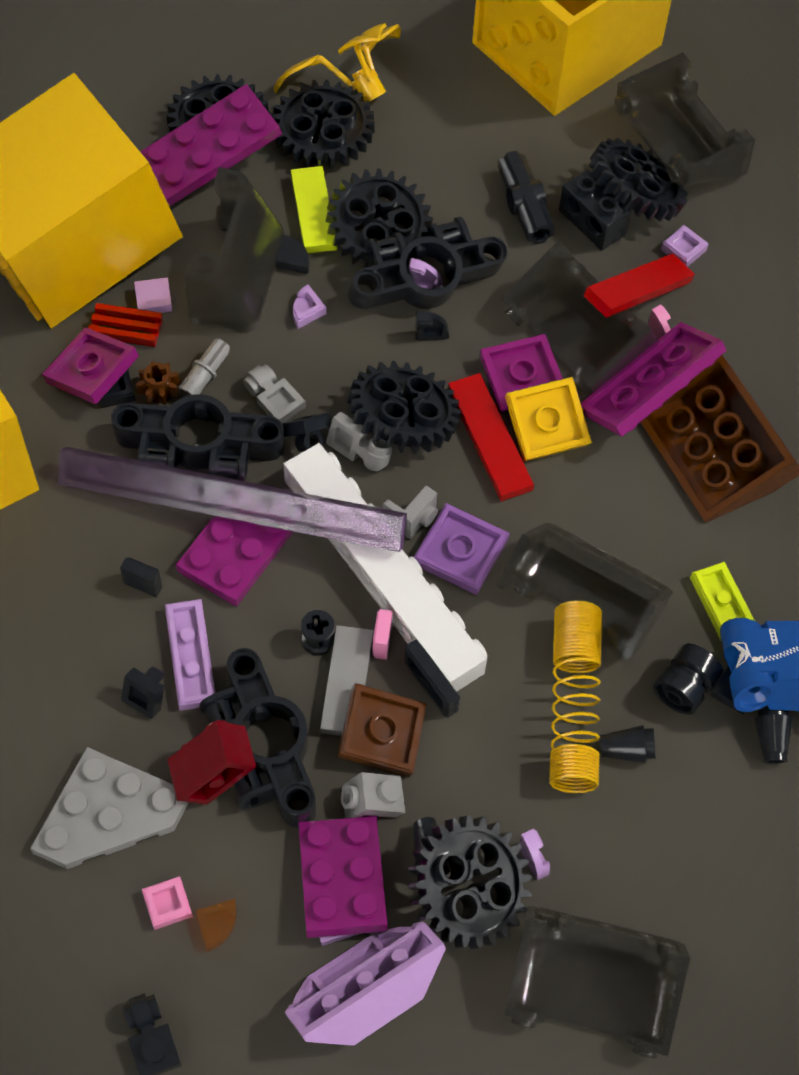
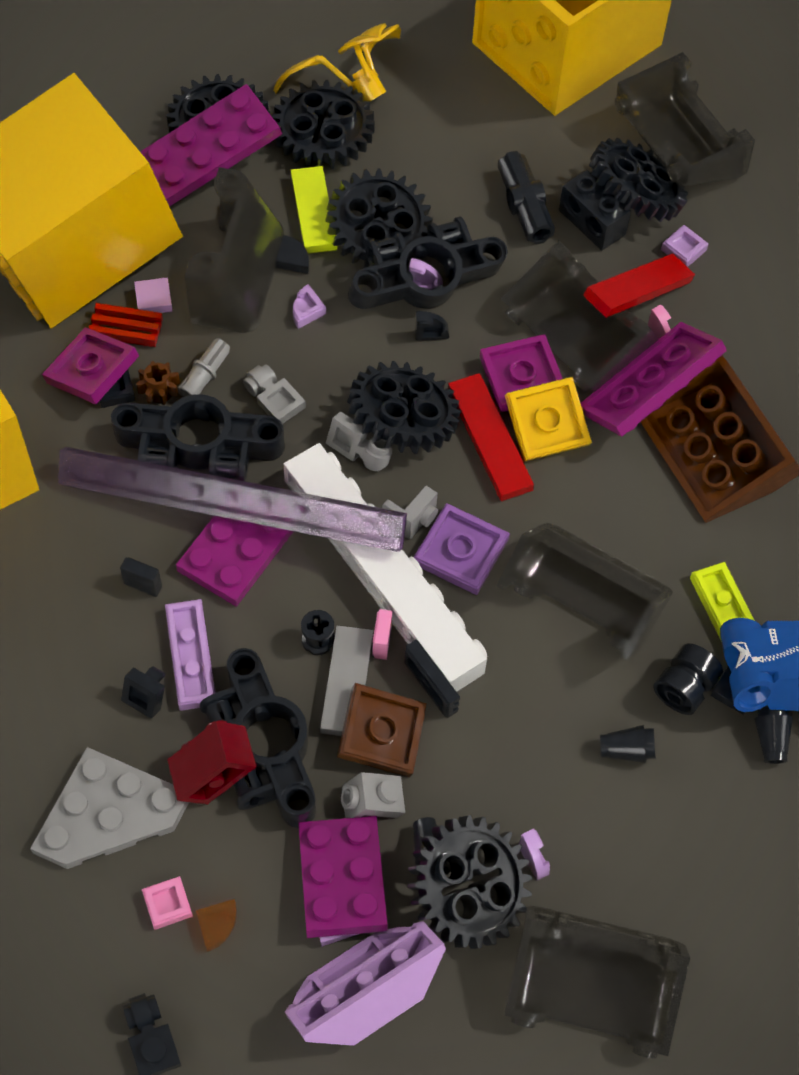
(307, 428): black tile -> none
(576, 650): yellow piece -> none

